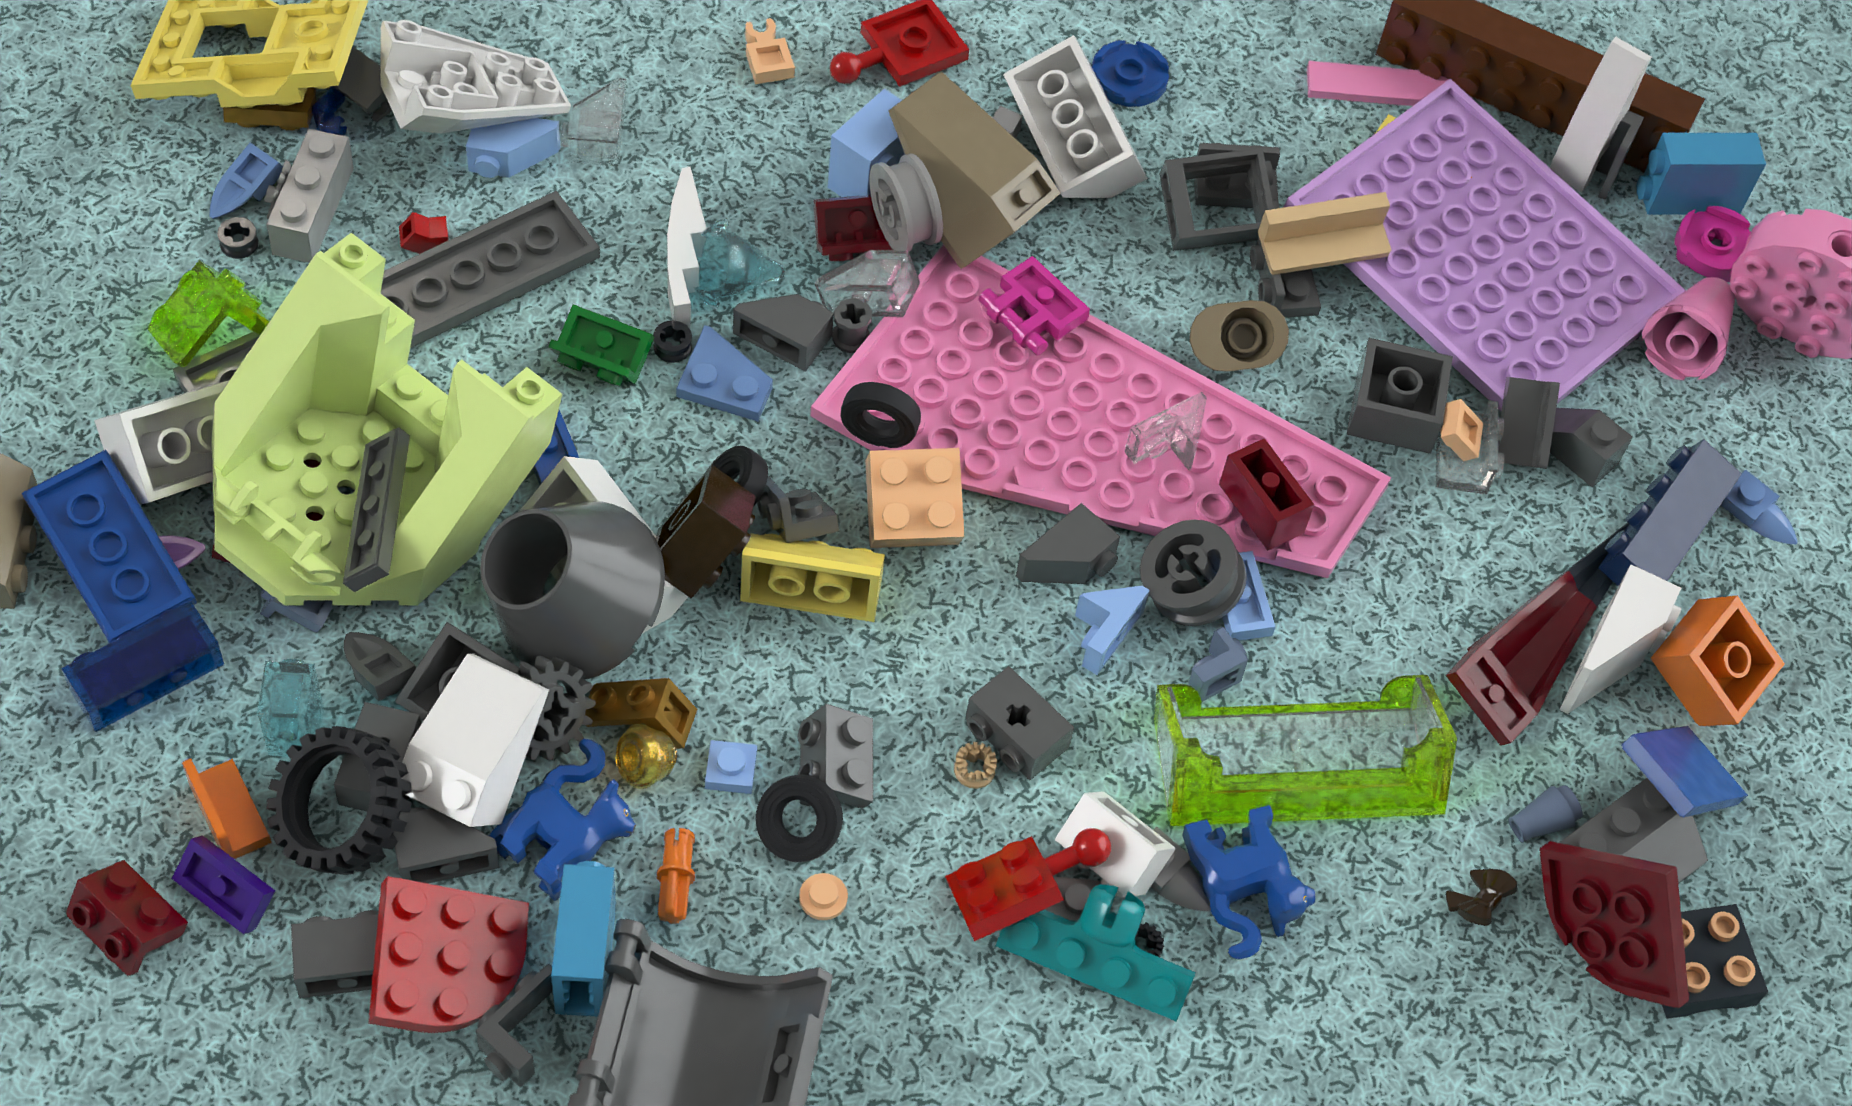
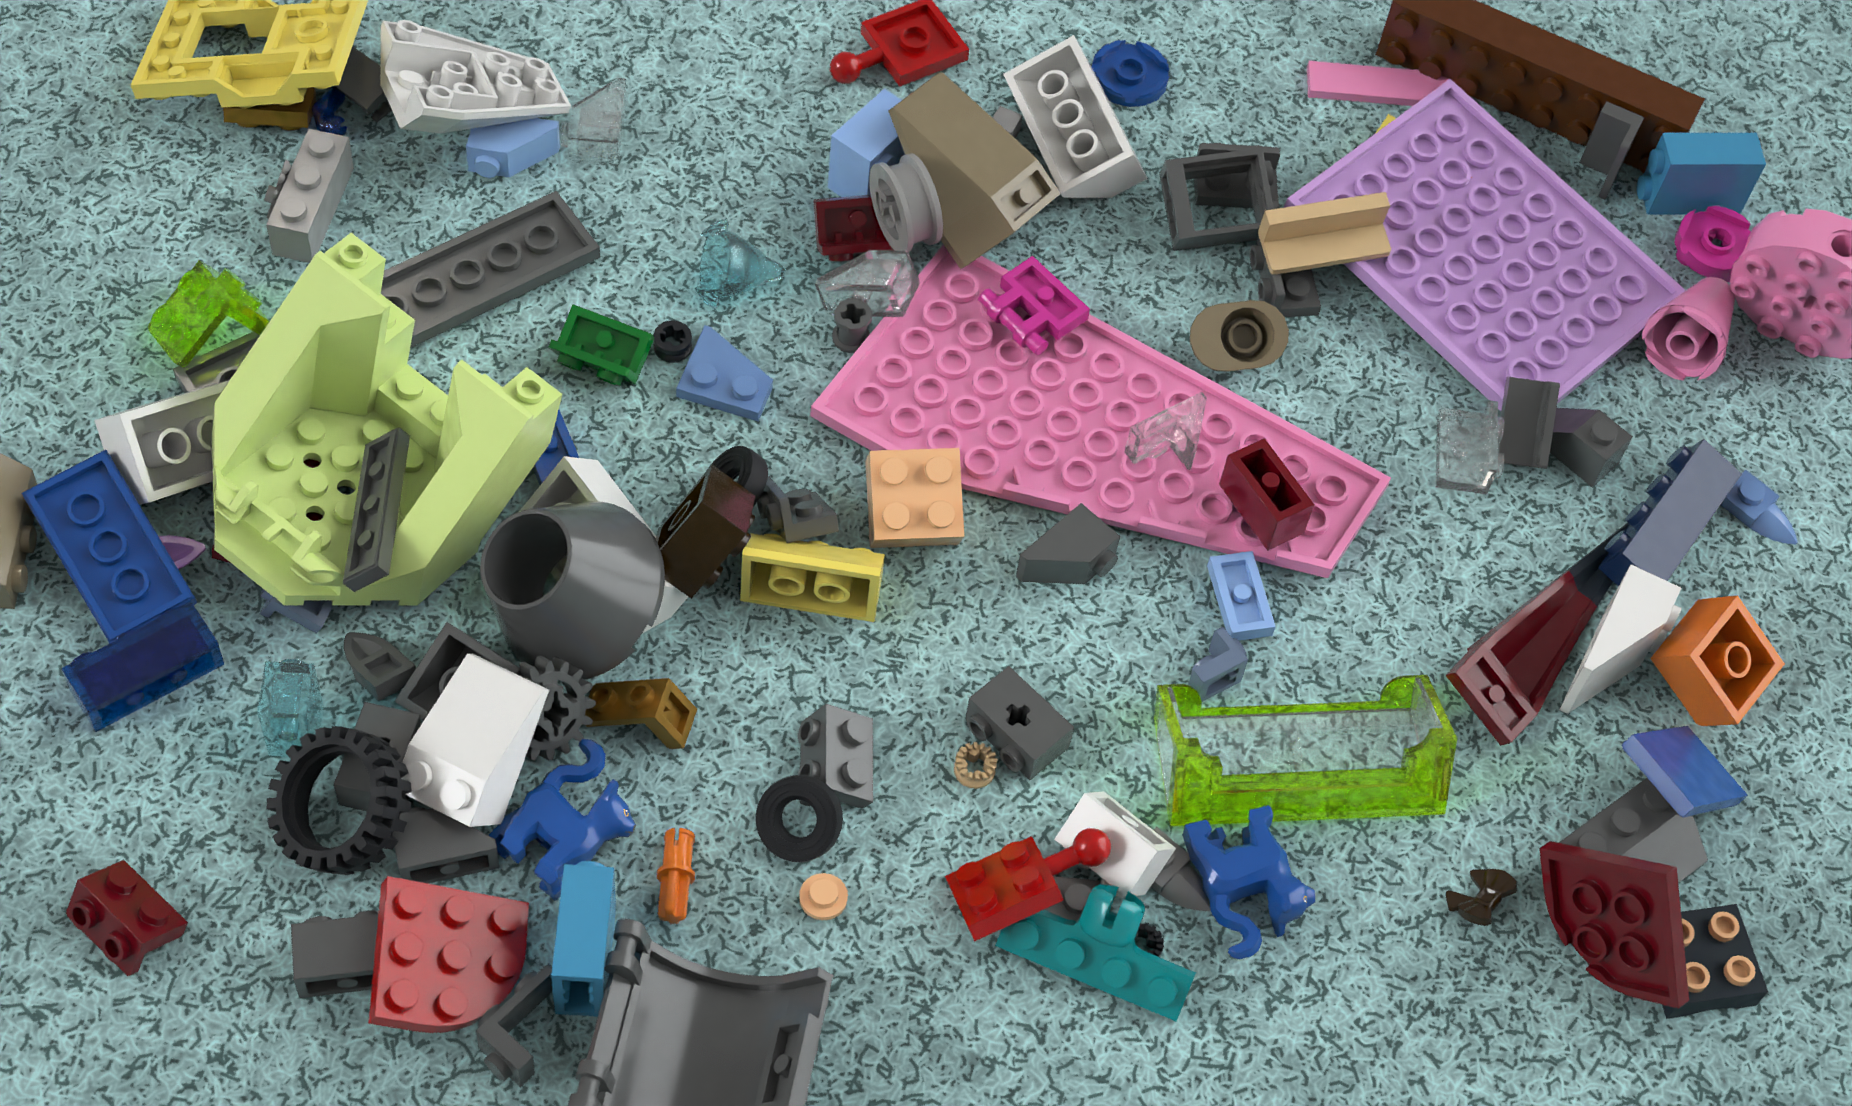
(223, 884): dark purple plate -> none
(227, 808): orange panel -> none
(235, 226): black bush -> none
(244, 179): medium blue plate -> none
(422, 232): red piece -> none
(644, 756): clear yellow cone -> none
(684, 246): white slope -> none
(731, 767): light blue plate -> none
(768, 56): light nougat plate -> none
(785, 327): dark grey slope -> none
(884, 399): black tyre -> none
(1112, 617): light blue slope -> none
(1208, 554): dark grey wheel -> none
(1400, 395): dark grey brick -> none
(1461, 430): light nougat plate -> none
(1548, 813): sand blue cone -> none
(1599, 113): white slope -> none

